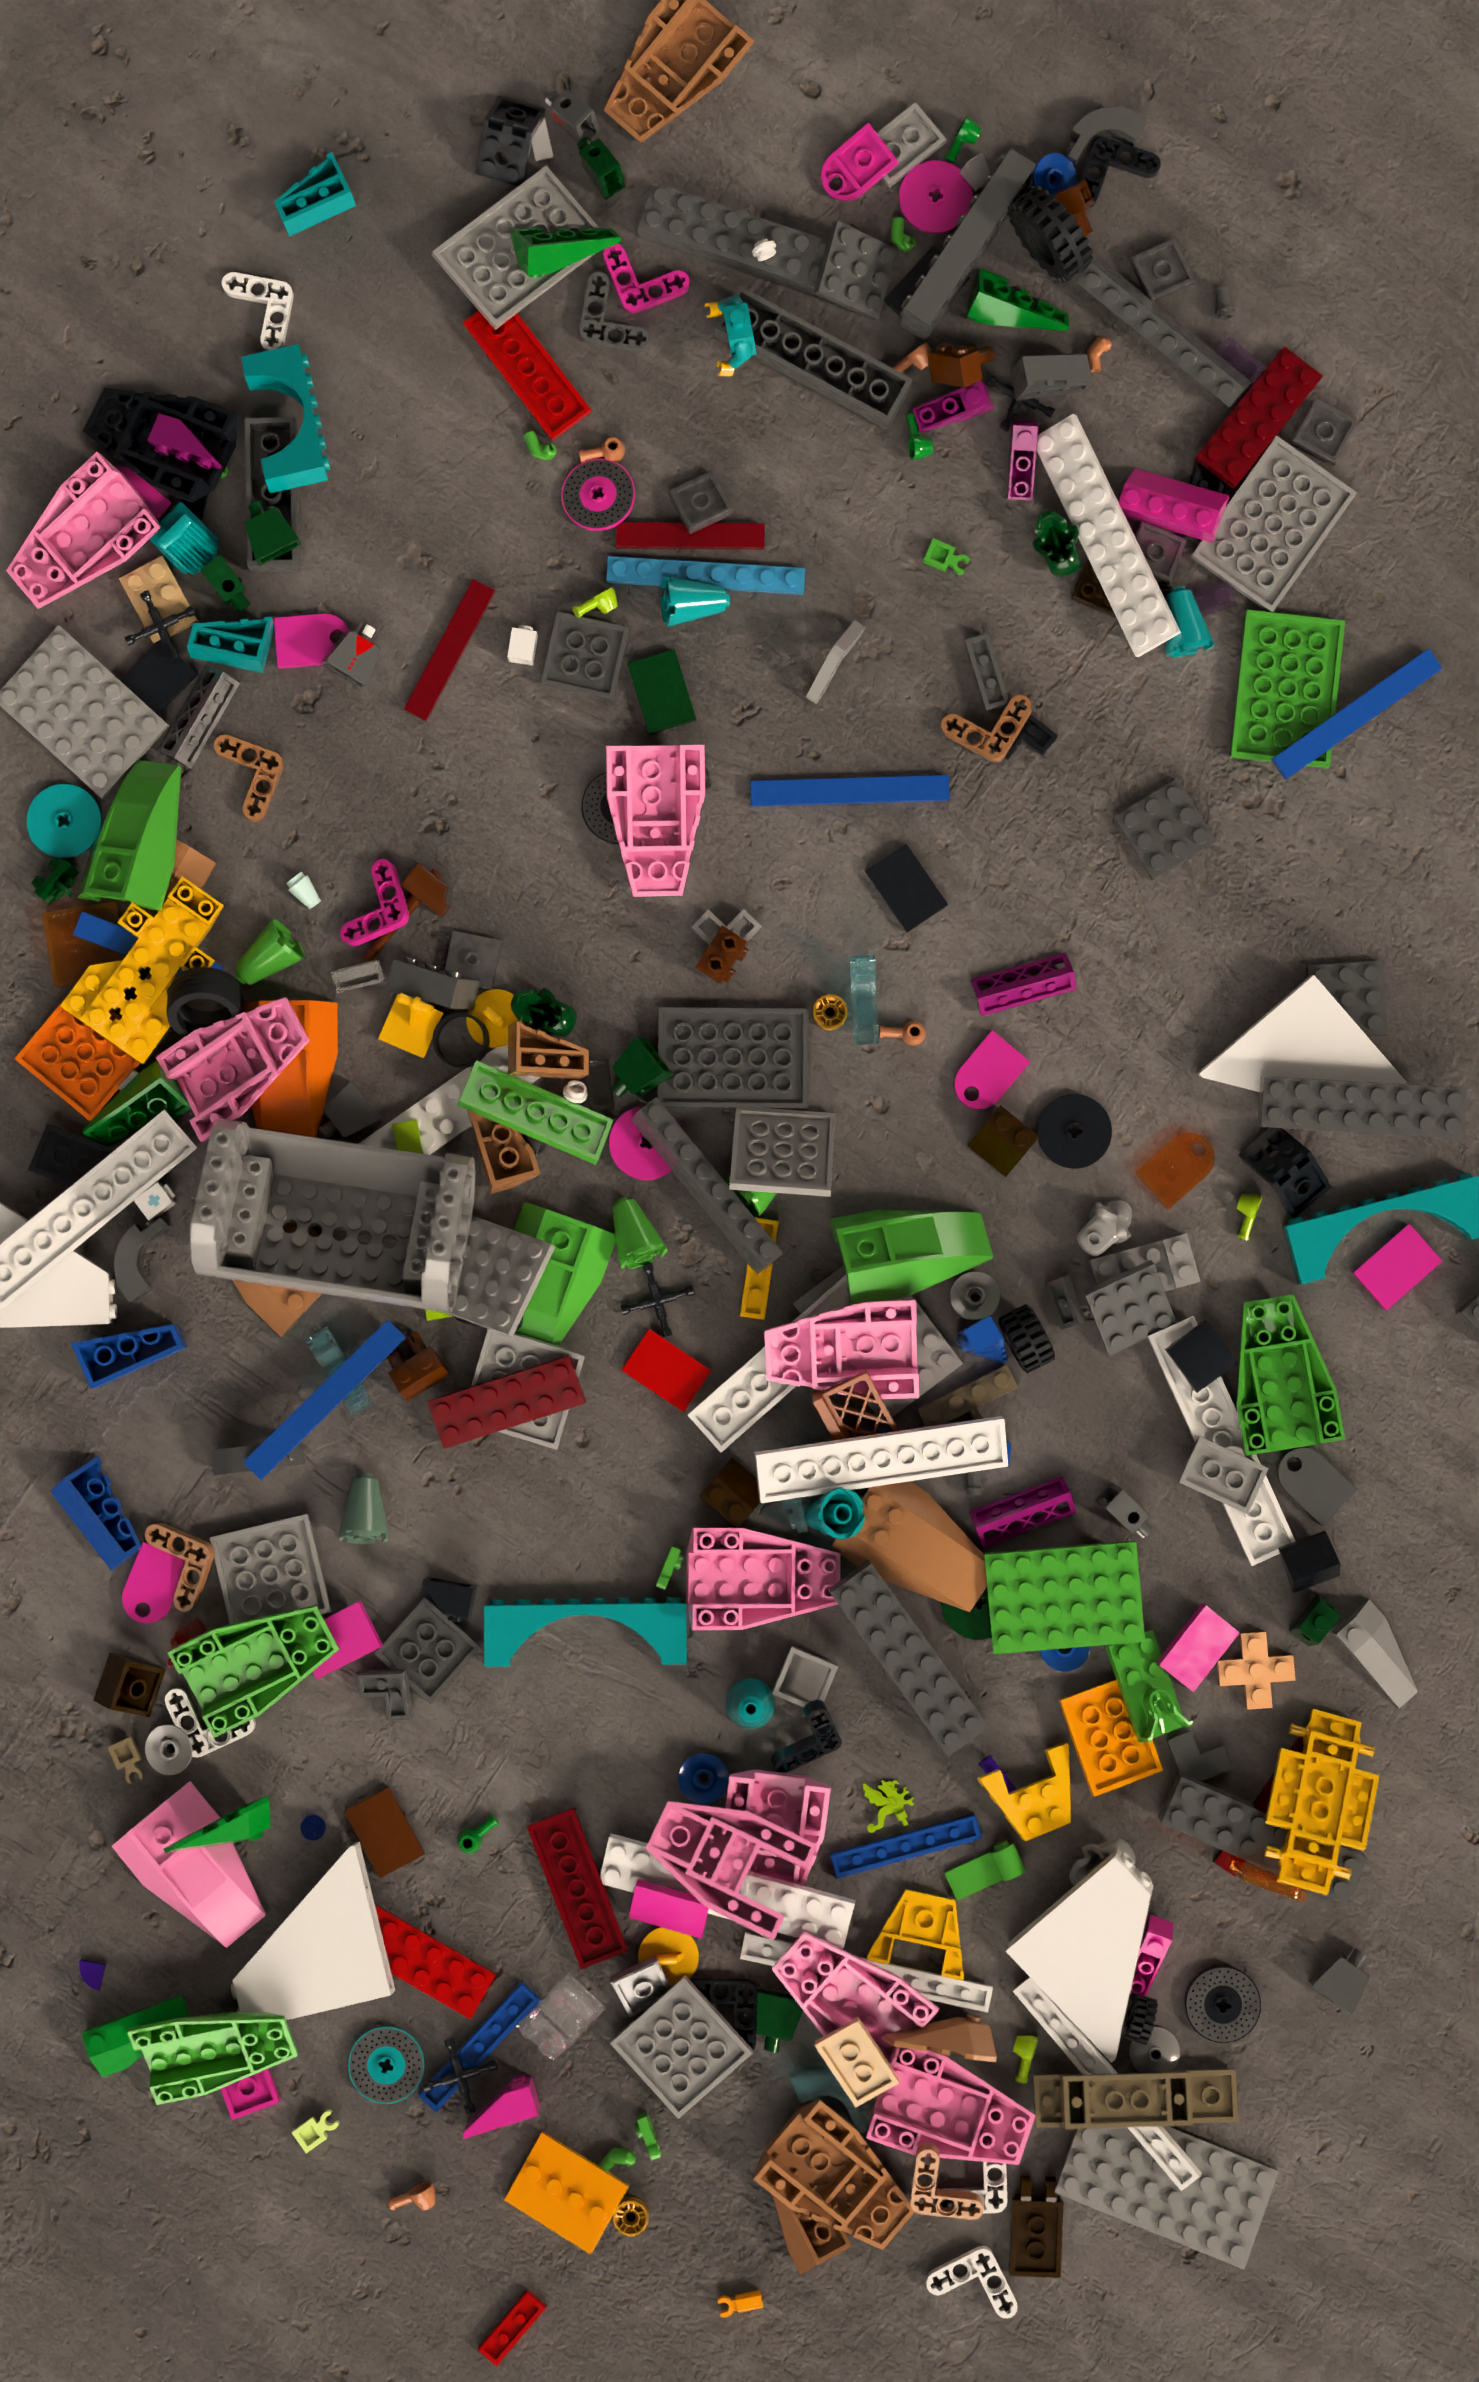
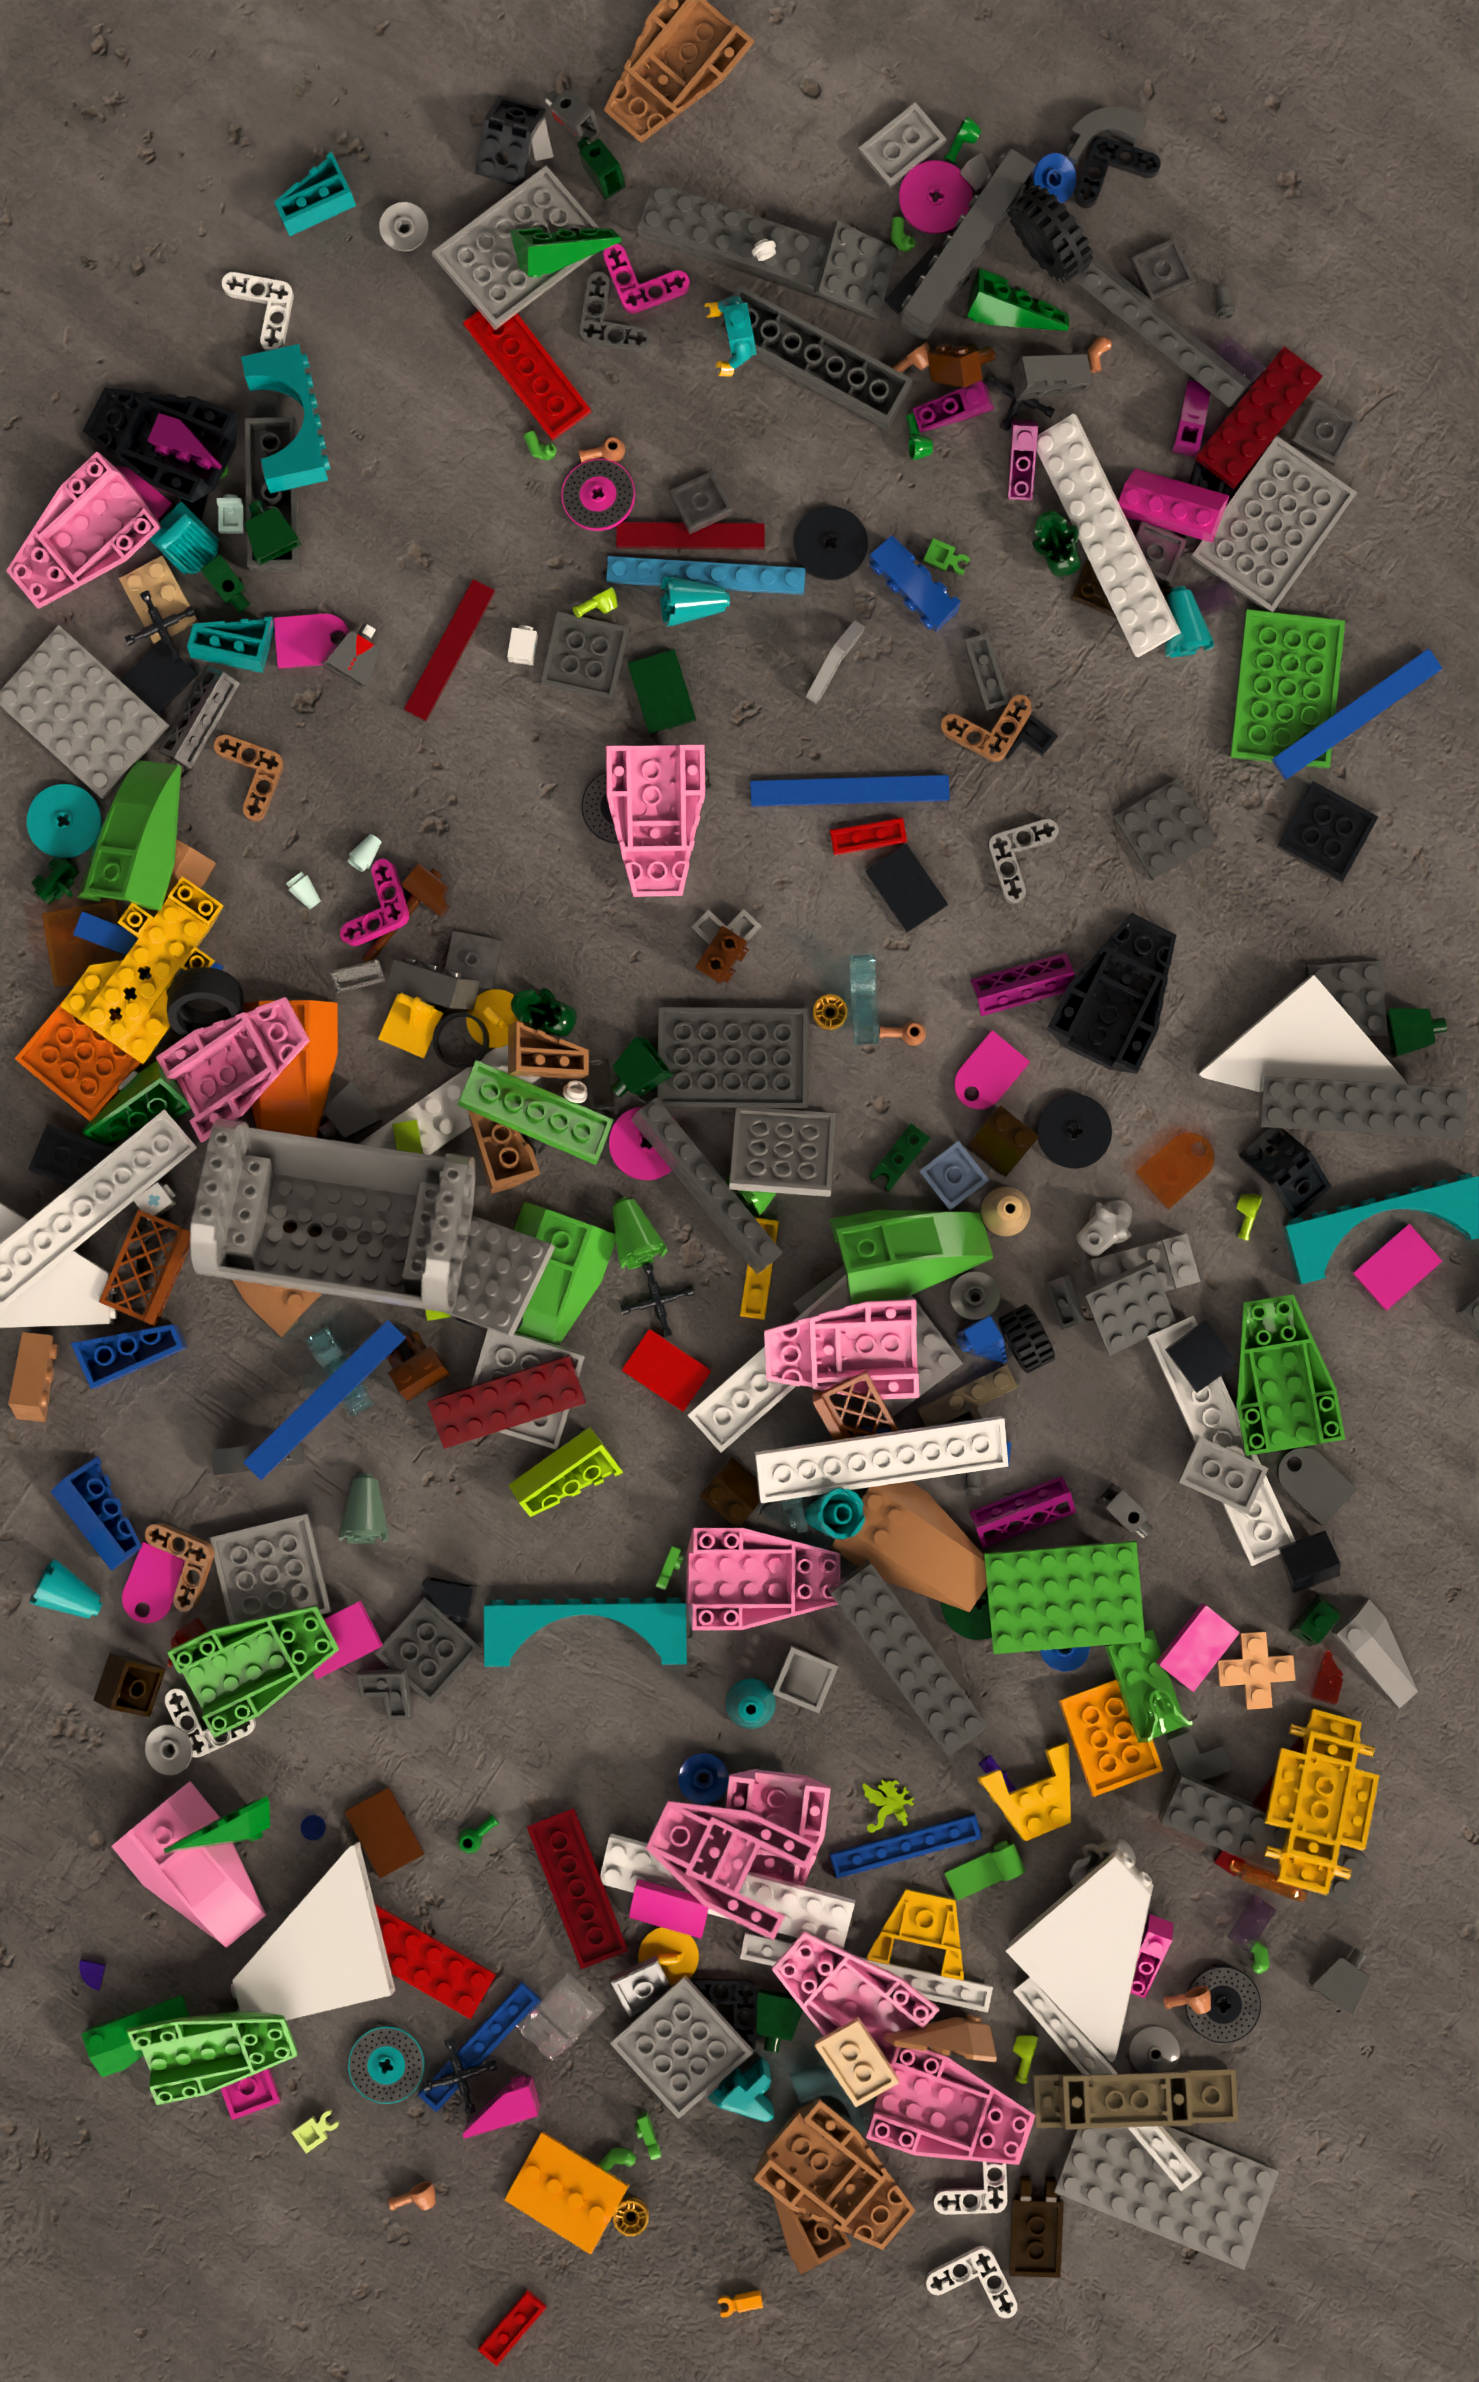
(33, 1377): none -> medium nougat wedge
(65, 1592): none -> teal cone
(125, 1755): dark tan plate -> none
(167, 1276): none -> dark orange fence
(231, 515): none -> light aqua bracket
(268, 954): bright green cone -> none
(364, 853): none -> light aqua cone
(403, 215): none -> light grey dish
(564, 1473): none -> lime wedge
(745, 2092): none -> teal piece
(792, 1756): black beam -> none
(833, 524): none -> black piece
(859, 164): dark pink tile -> none
(868, 836): none -> red tile
(900, 1156): none -> dark green plate
(914, 584): none -> blue wedge
(929, 2191): medium nougat beam -> none
(953, 1175): none -> sand blue plate
(998, 1219): none -> tan cone
(1013, 847): none -> light grey beam
(1077, 200): reddish brown brick -> none
(1117, 997): none -> black wedge
(1141, 2019): black tyre -> none
(1191, 419): none -> magenta slope
(1197, 1998): none -> nougat bar
(1251, 1923): none -> clear purple plate
(1261, 1958): none -> bright green arm
(1327, 831): none -> black plate
(1328, 1681): none -> clear red slope
(1412, 1029): none -> dark green torso

